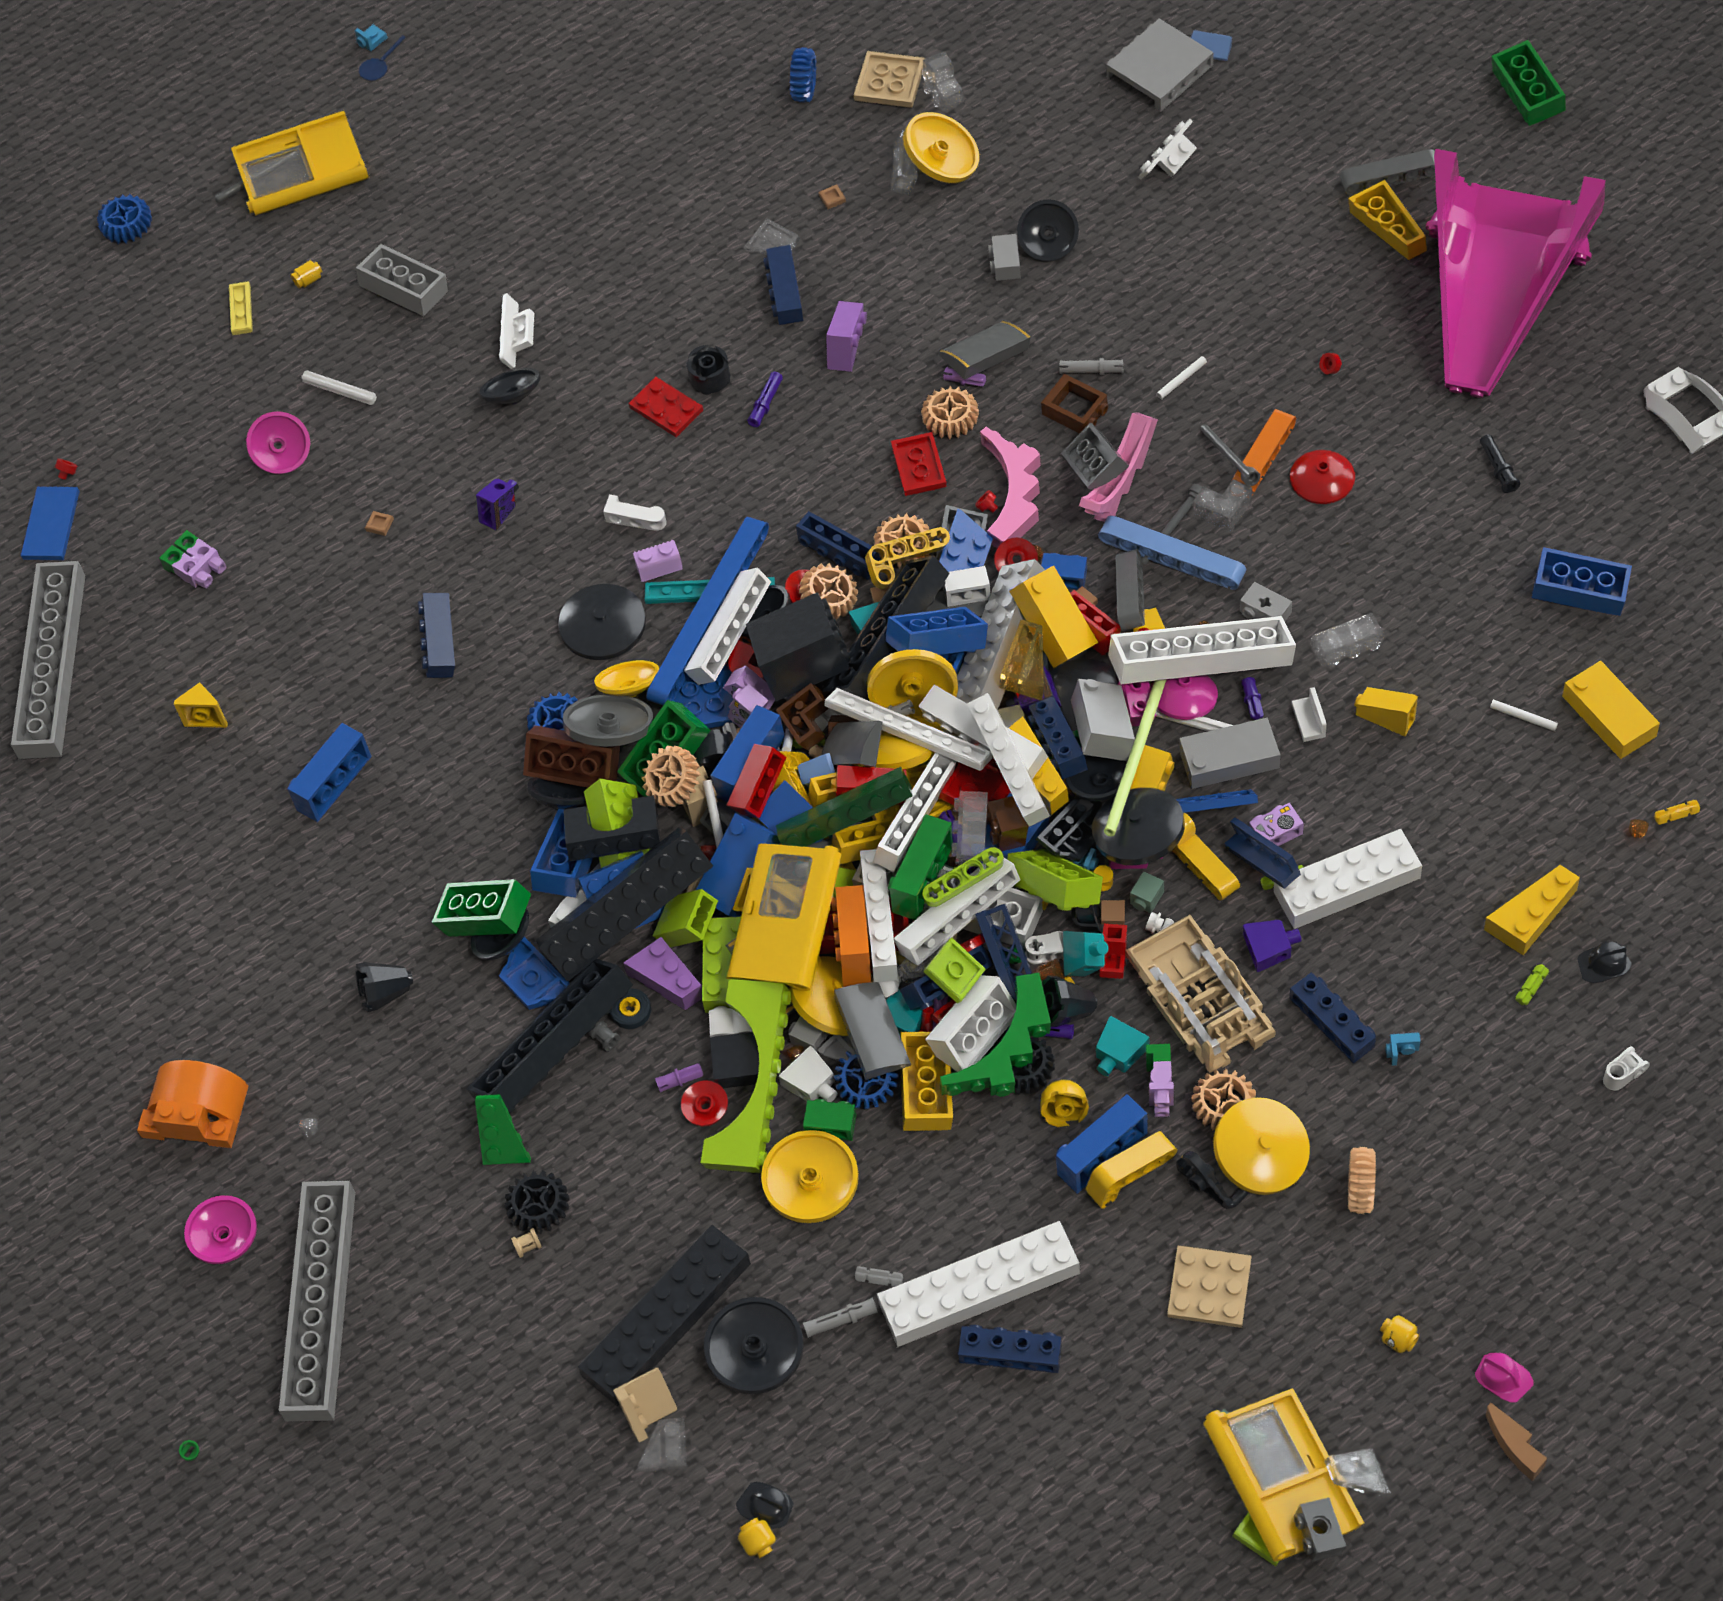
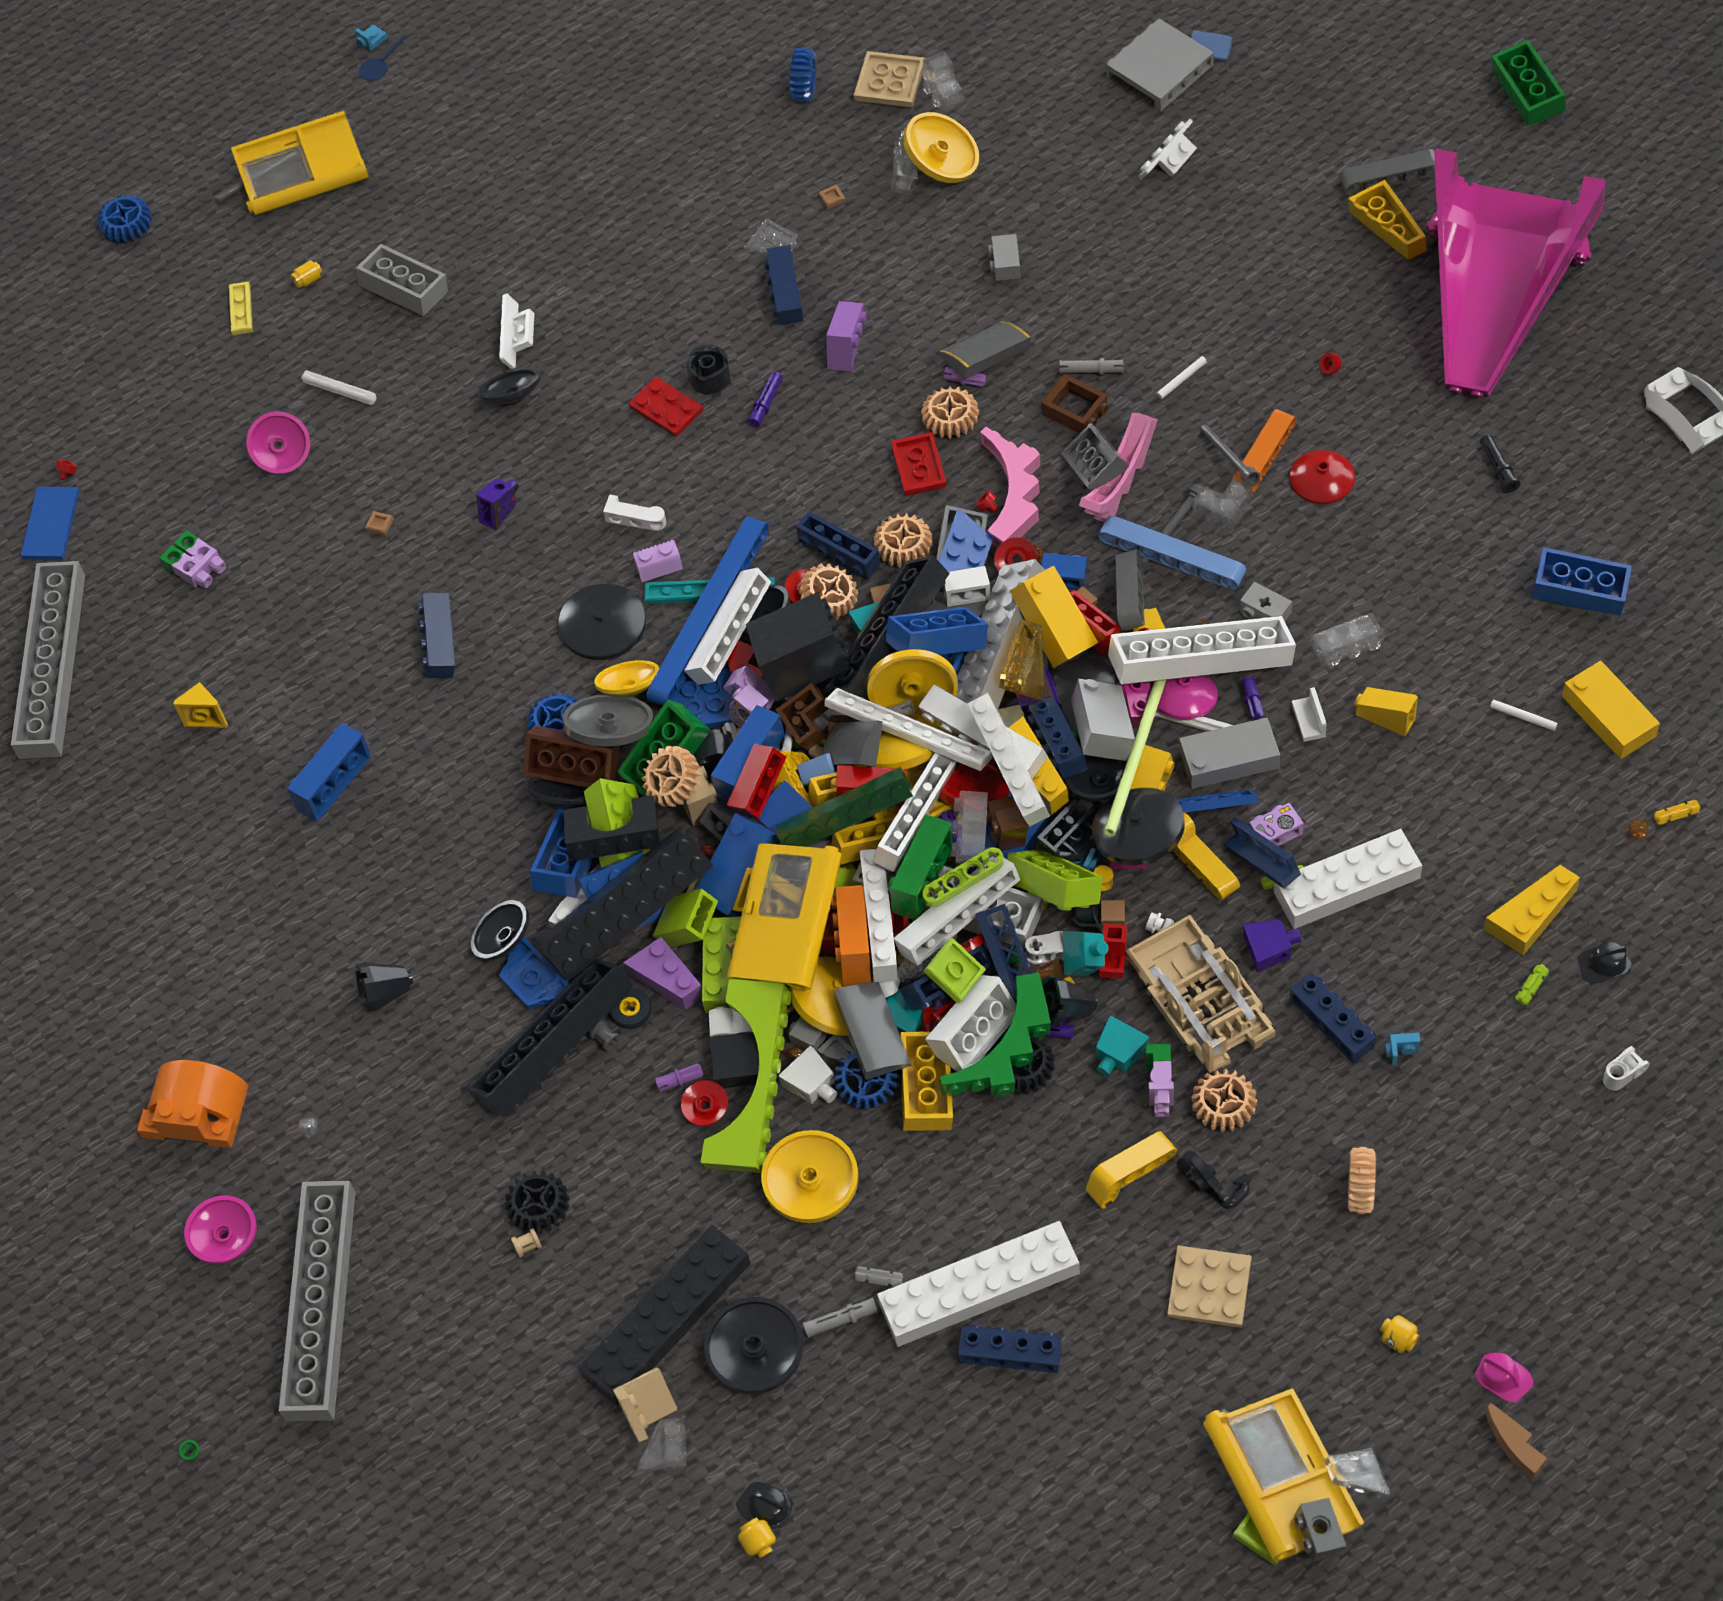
(481, 908): green brick -> none
(497, 1133): green wing -> none
(713, 811): white bar -> none
(831, 1118): green brick -> none
(908, 551): yellow beam -> none
(1046, 216): black dish -> none
(1063, 1100): yellow cylinder -> none
(1105, 1138): blue brick -> none
(1146, 892): sand green brick -> none
(1261, 1146): yellow dish -> none

